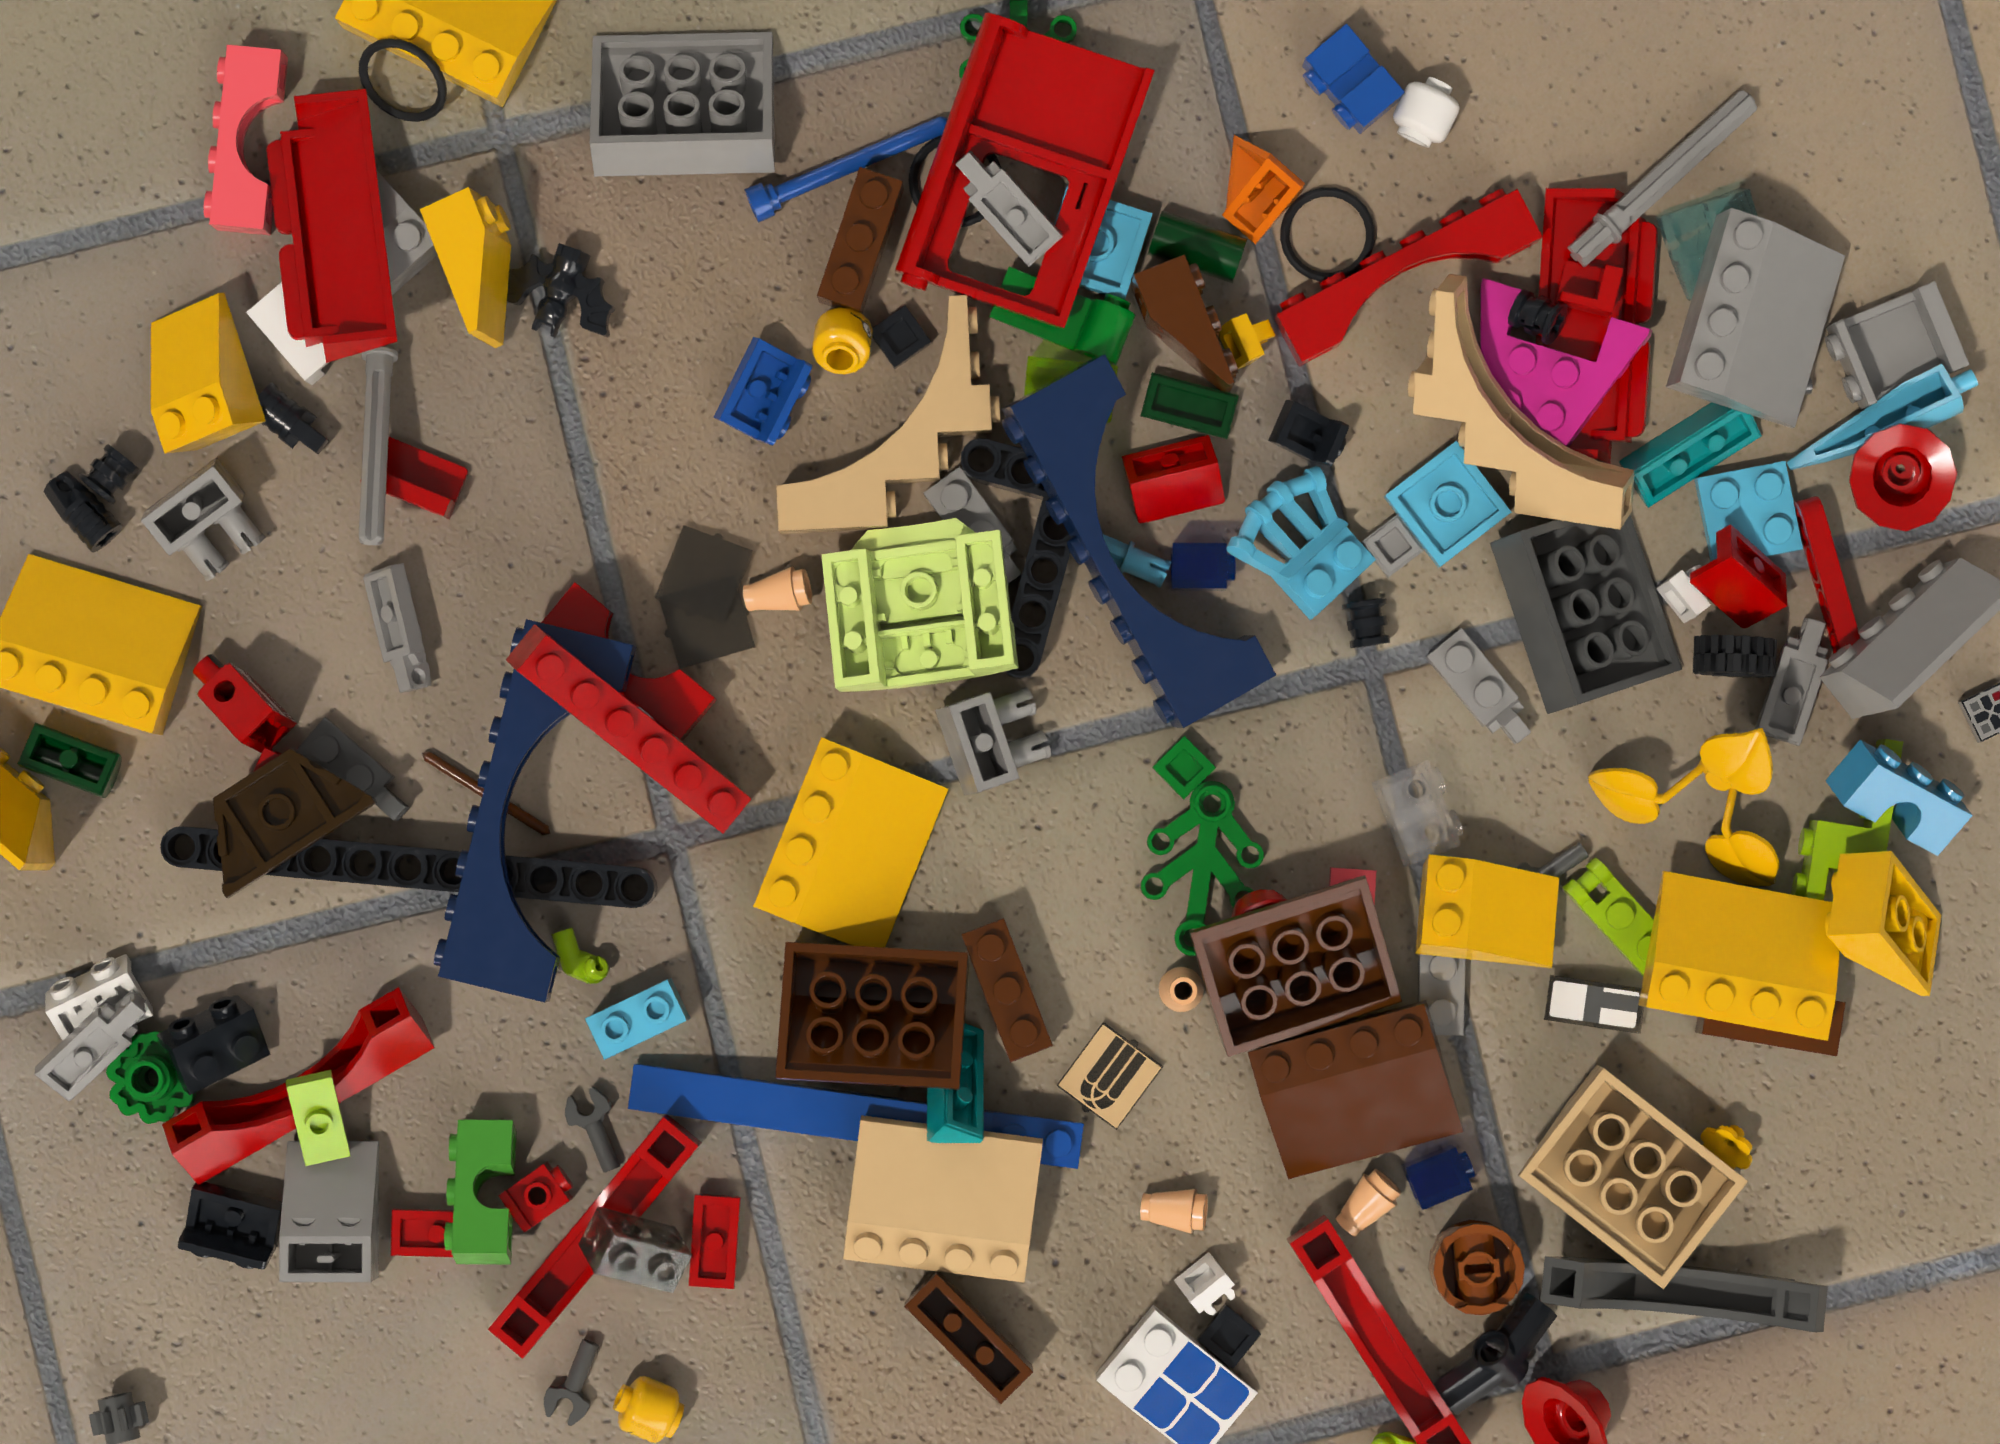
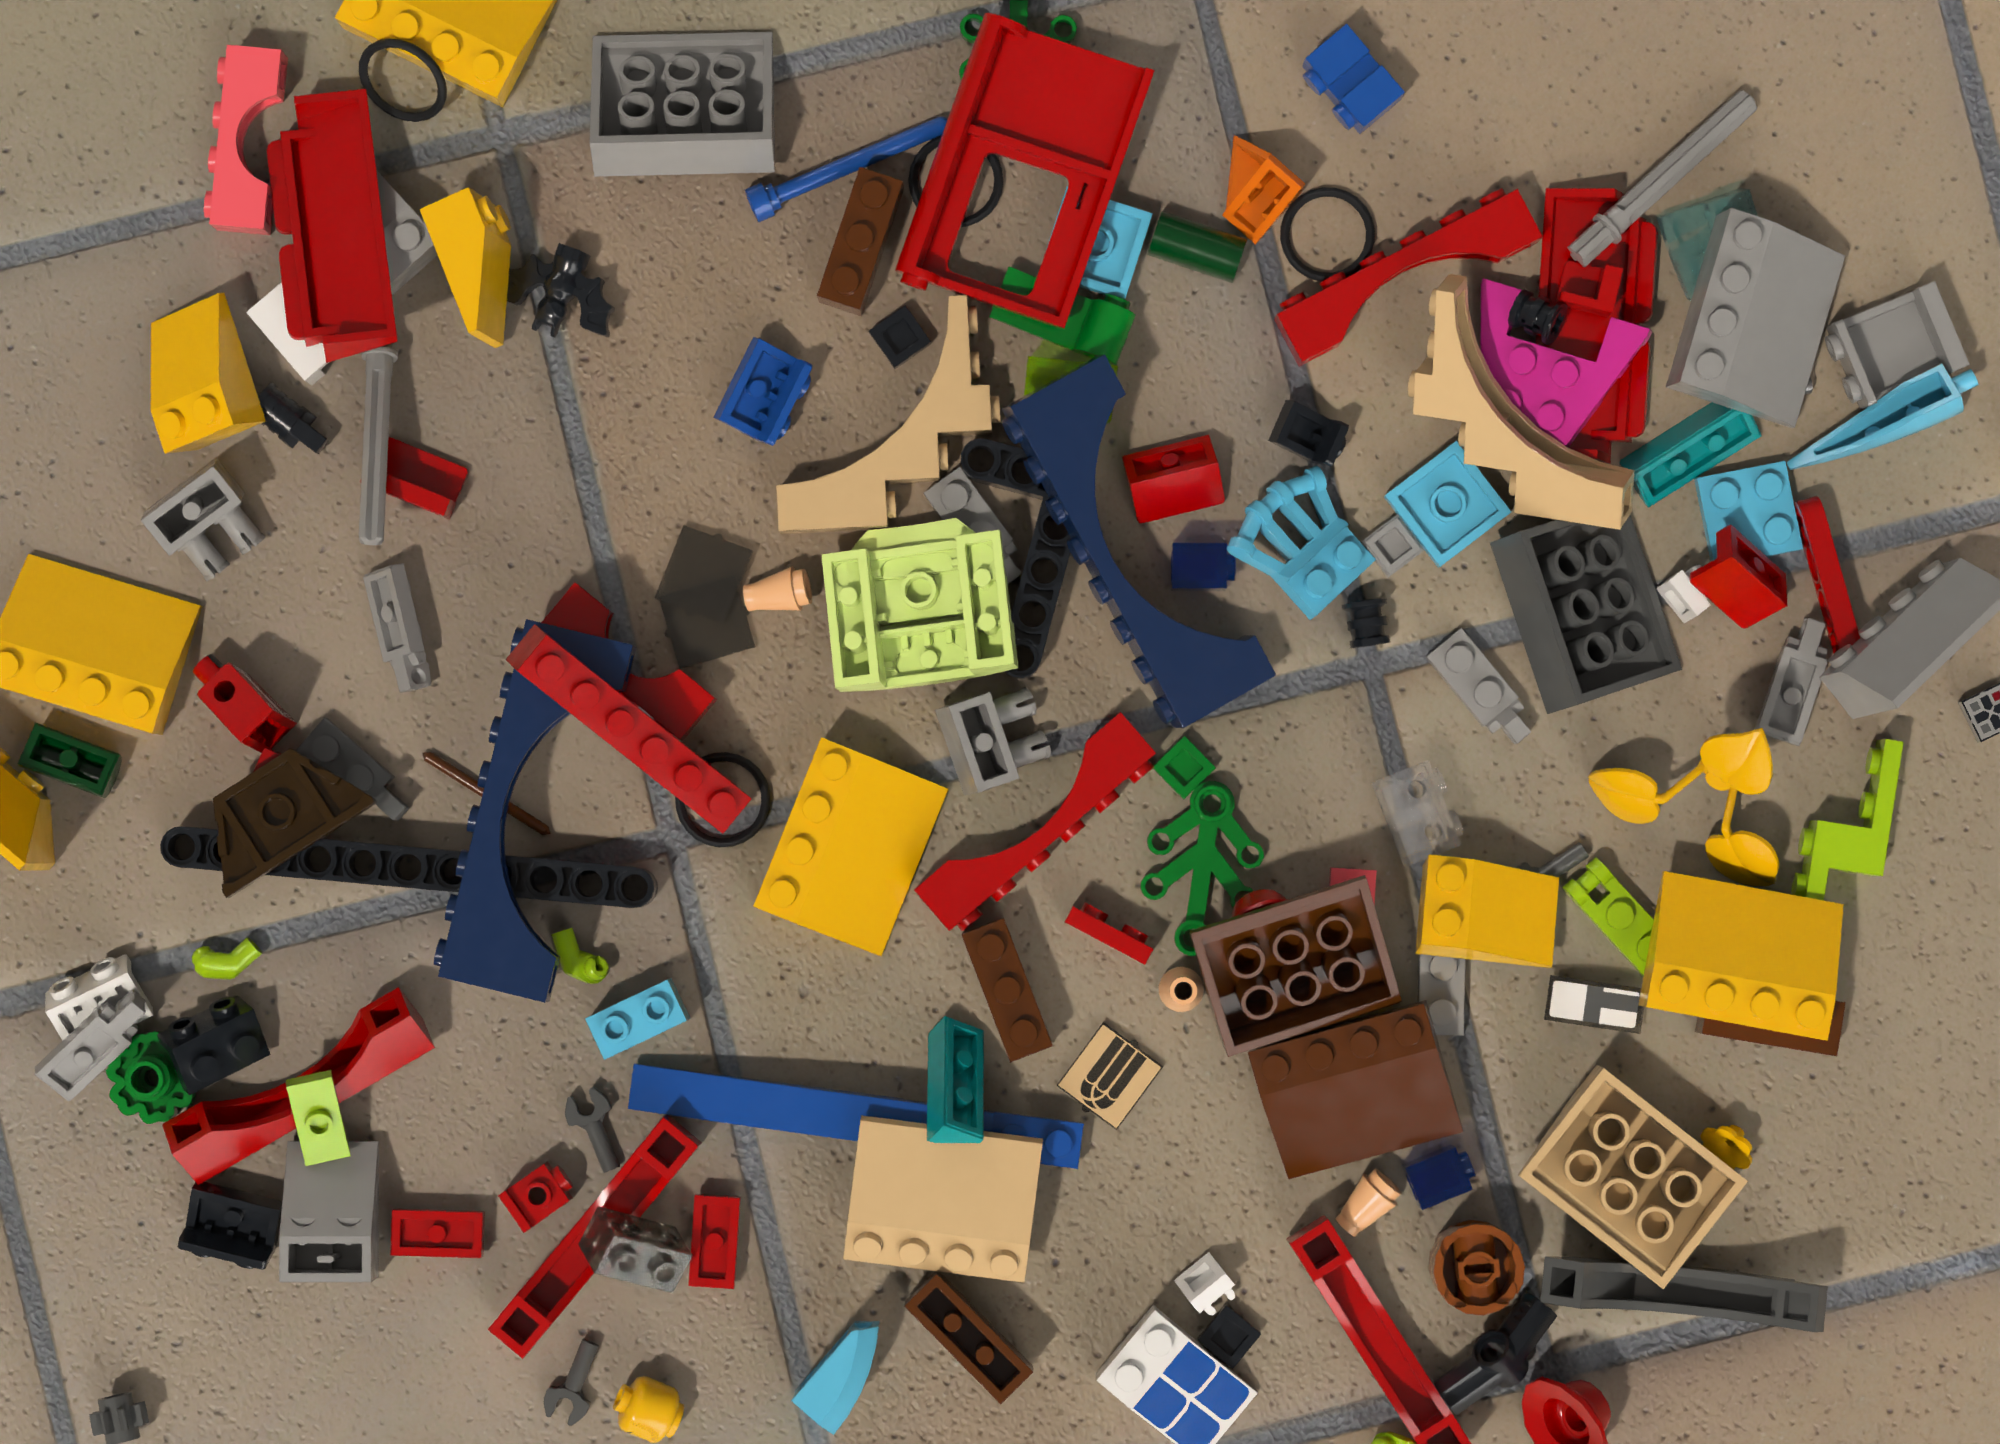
(82, 511): black hinge -> none
(108, 473): black bush -> none
(225, 965): none -> lime arm
(480, 1152): bright green arch -> none
(754, 828): none -> black tyre
(839, 1377): none -> medium azure slope
(842, 340): yellow head -> none
(872, 1015): reddish brown slope -> none
(1008, 209): light grey hinge -> none
(1107, 761): none -> red arch
(1128, 940): none -> red plate
(1137, 562): medium azure axle -> none
(1176, 314): reddish brown slope -> none
(1176, 1209): light nougat cone -> none
(1189, 405): dark green tile -> none
(1245, 338): yellow tile -> none
(1426, 112): white head -> none
(1734, 656): black tyre -> none
(1876, 779): dark azure arch -> none
(1884, 919): yellow slope -> none
(1907, 496): red hat -> none

